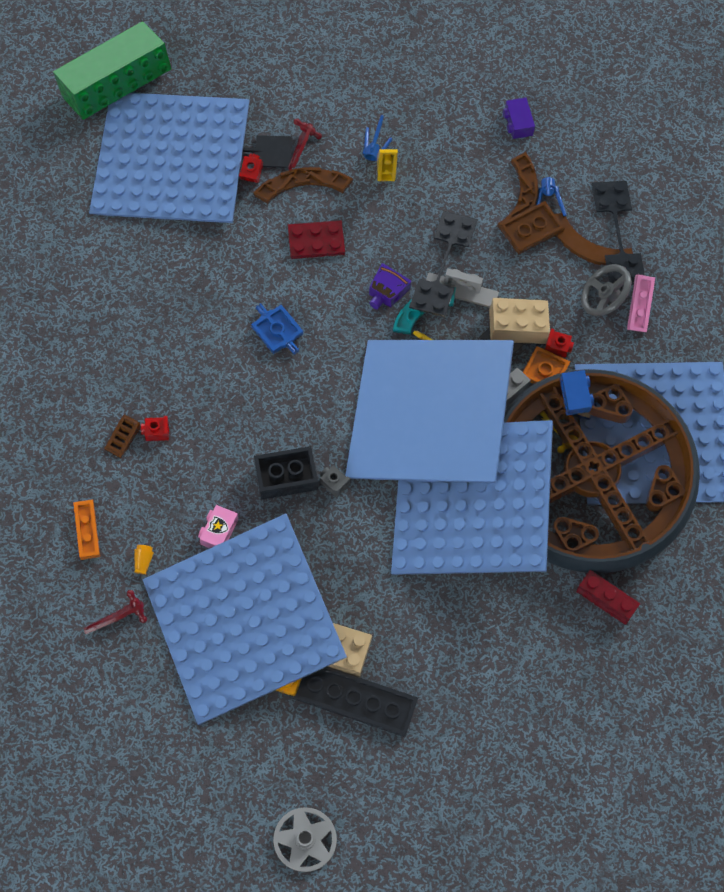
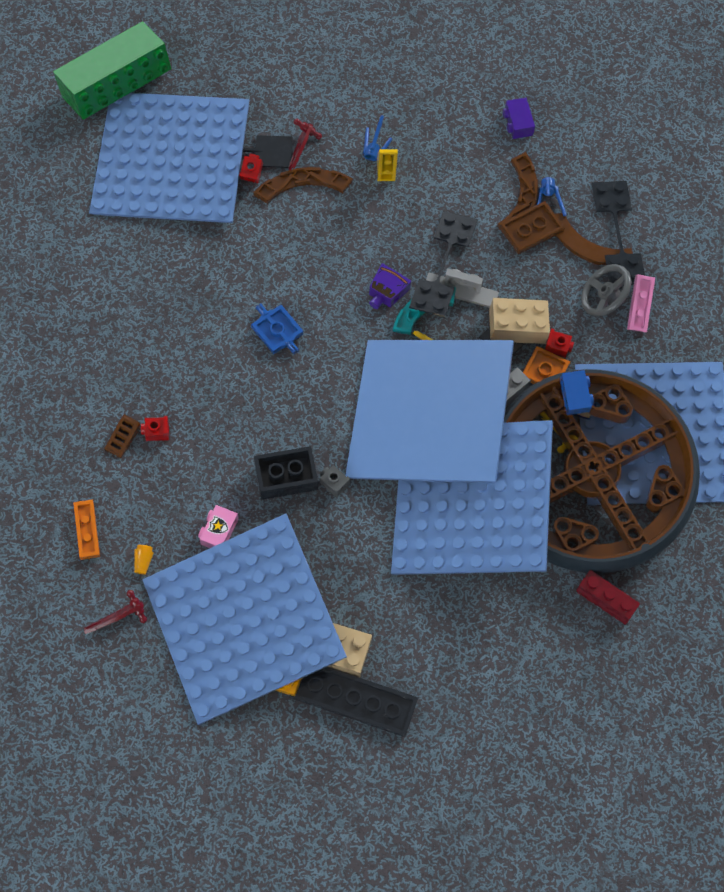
(305, 839): light grey wheel -> none
(316, 239): dark red plate -> none

